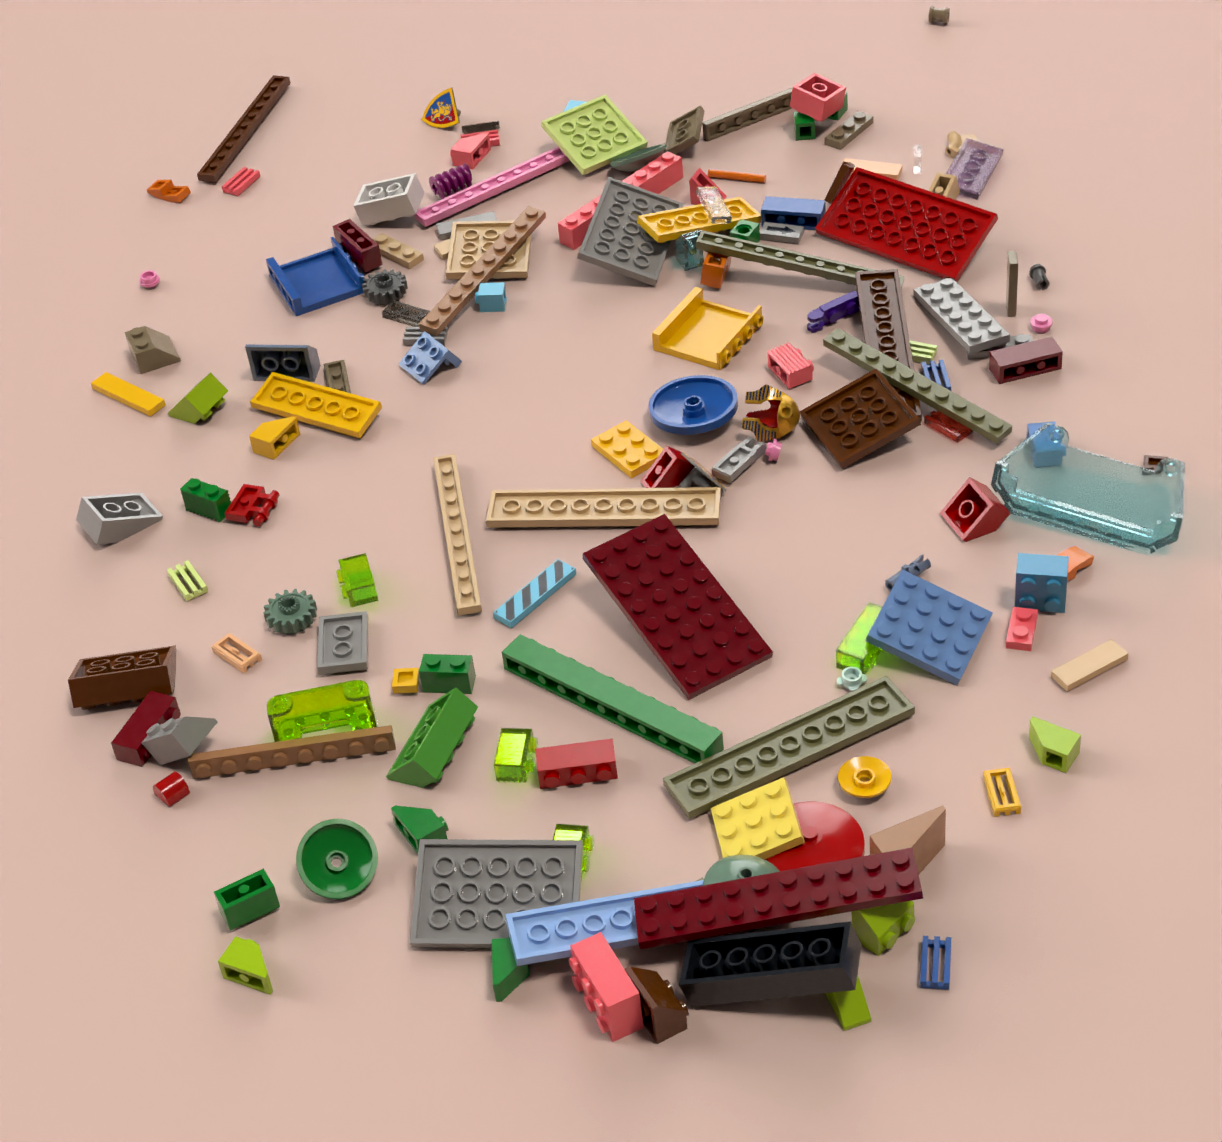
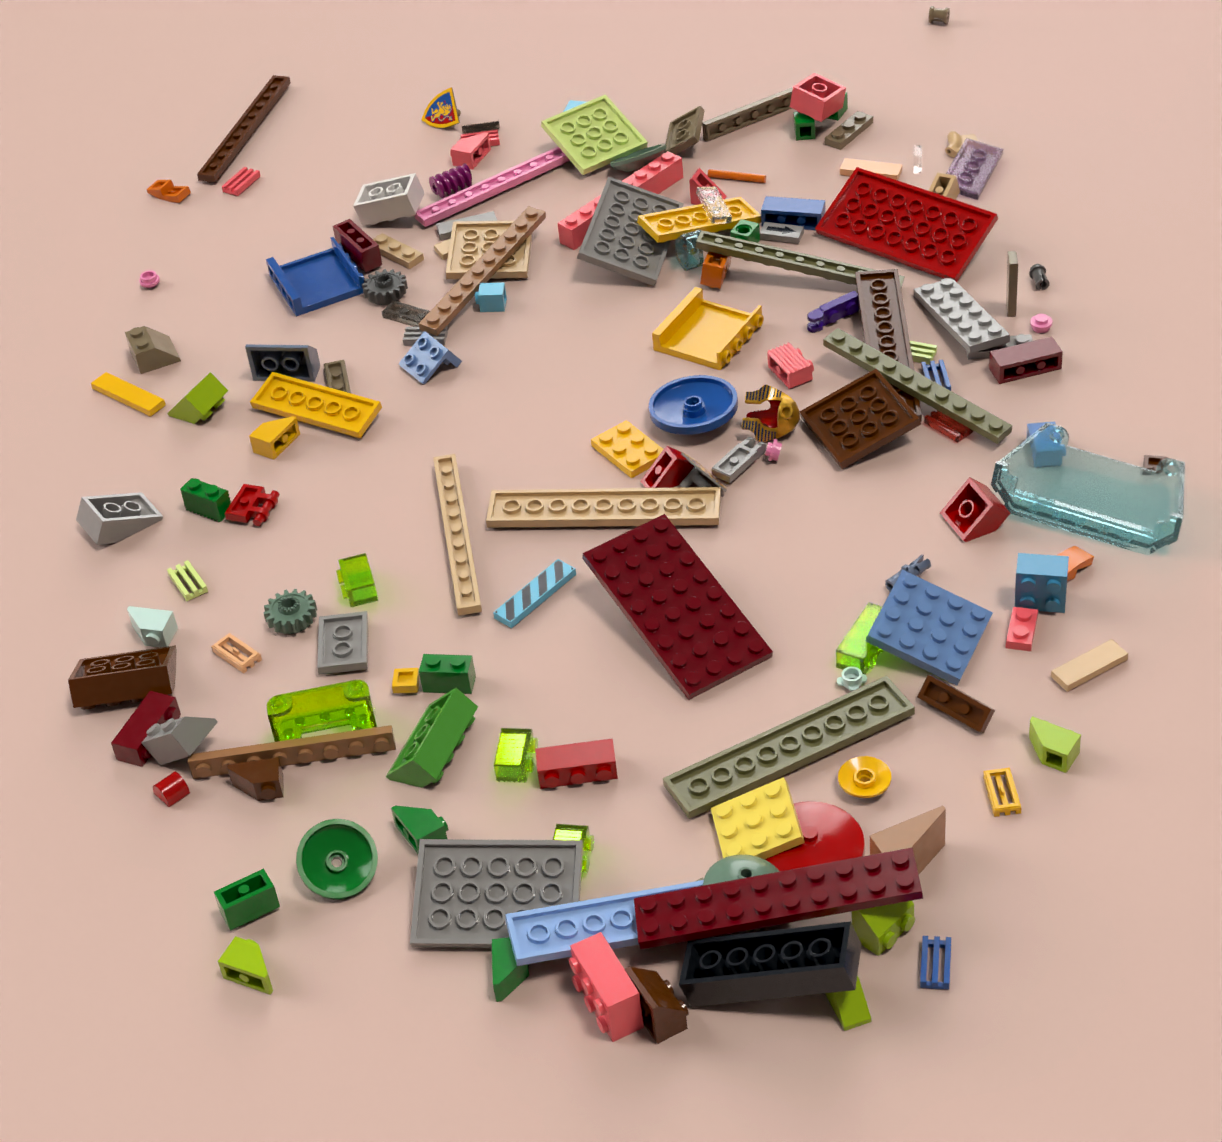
(153, 625): none -> light aqua slope
(258, 778): none -> reddish brown slope
(612, 700): brick -> none
(841, 178): reddish brown slope -> none
(956, 703): none -> reddish brown plate

